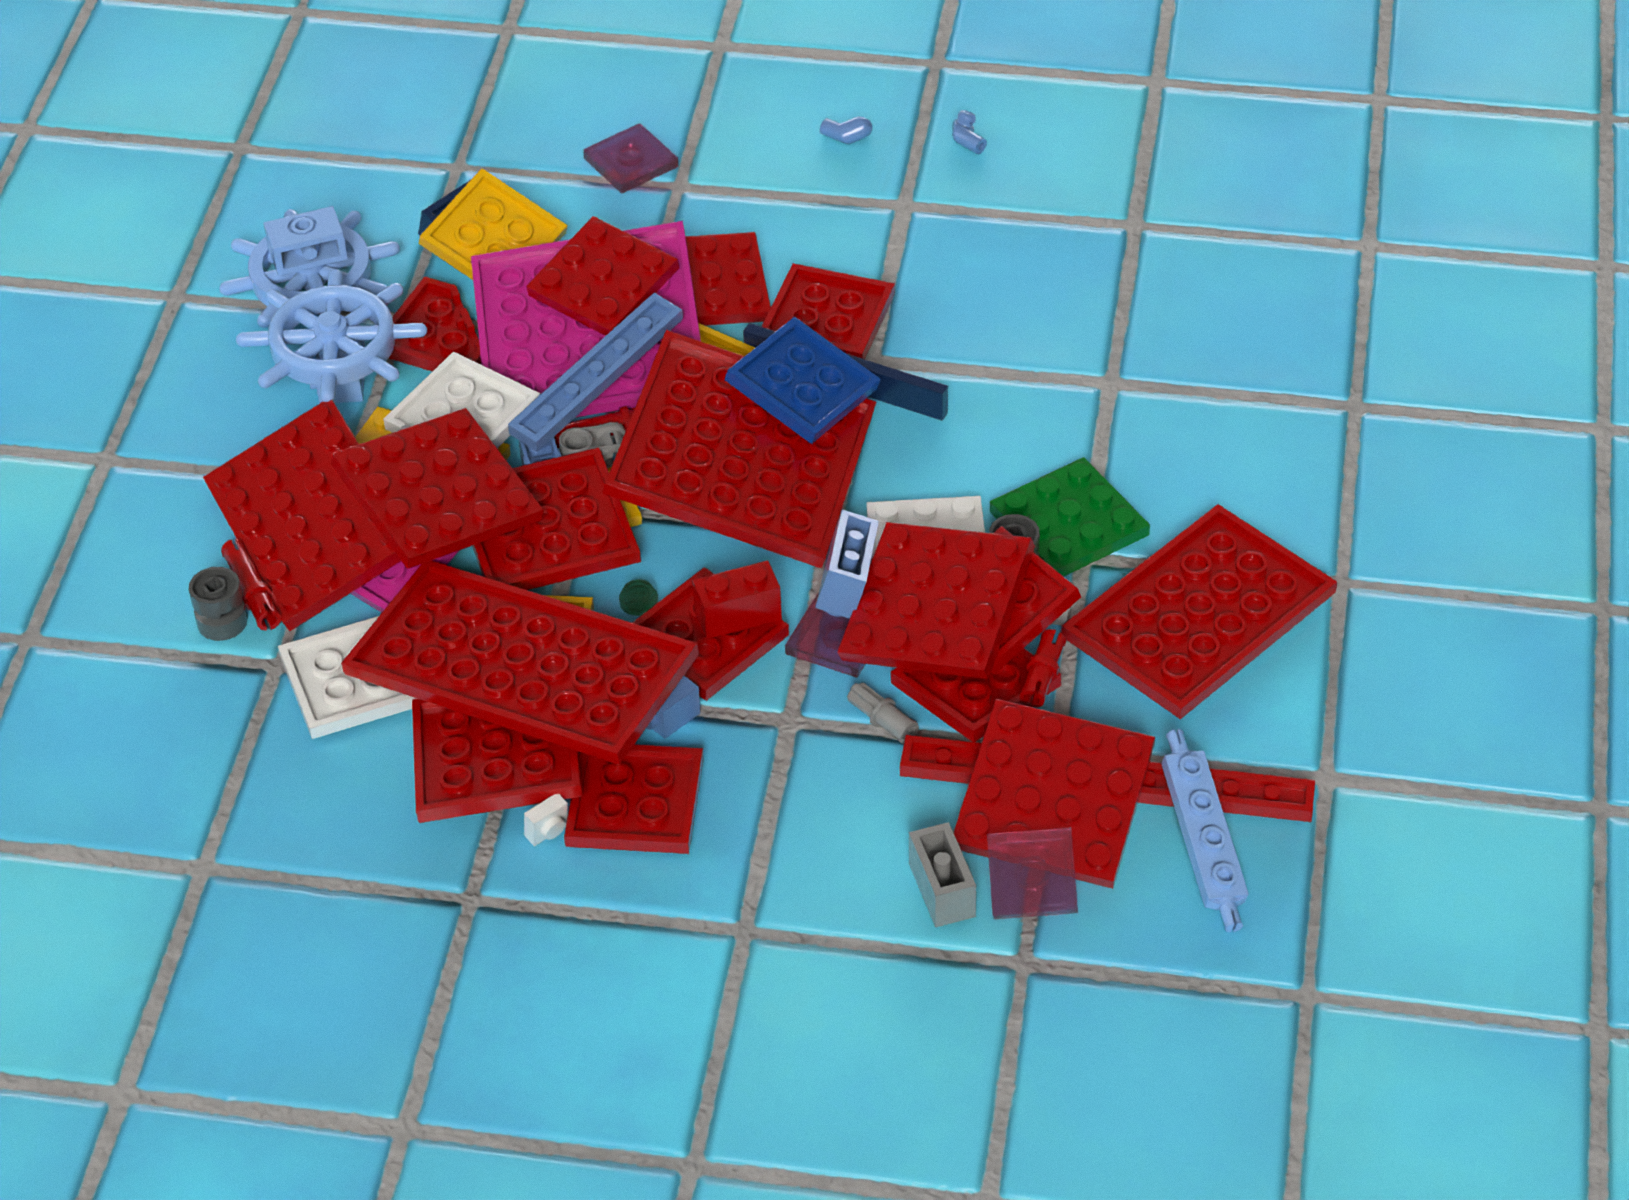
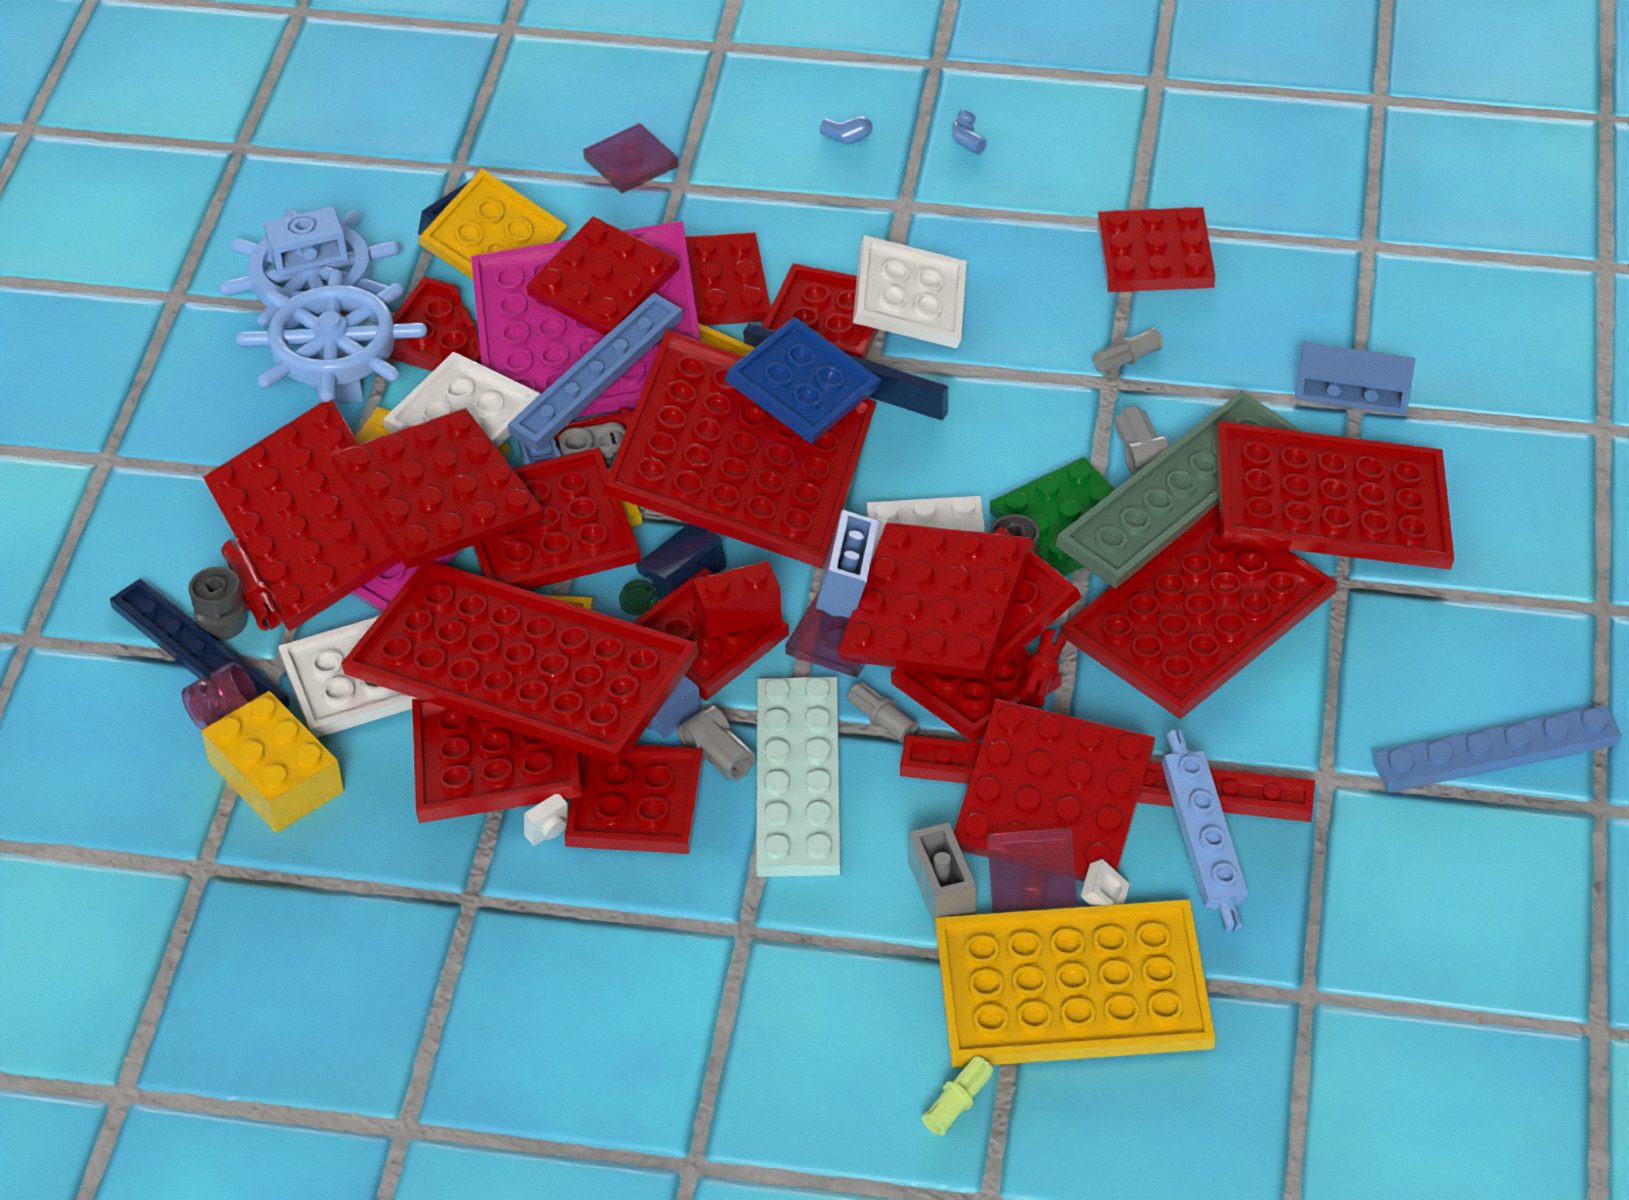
(181, 635): none -> dark blue tile
(223, 694): none -> clear pink wheel
(272, 761): none -> yellow brick
(682, 558): none -> dark blue hinge
(720, 746): none -> light grey piece
(797, 777): none -> light aqua plate
(910, 292): none -> white plate
(957, 1096): none -> yellowish green axle
(1073, 983): none -> yellow plate
(1104, 885): none -> white plate
(1128, 350): none -> light grey axle
(1138, 438): none -> light grey piece
(1156, 249): none -> red plate
(1159, 499): none -> sand green plate
(1333, 495): none -> red plate
(1355, 378): none -> medium blue brick
(1496, 748): none -> medium blue plate

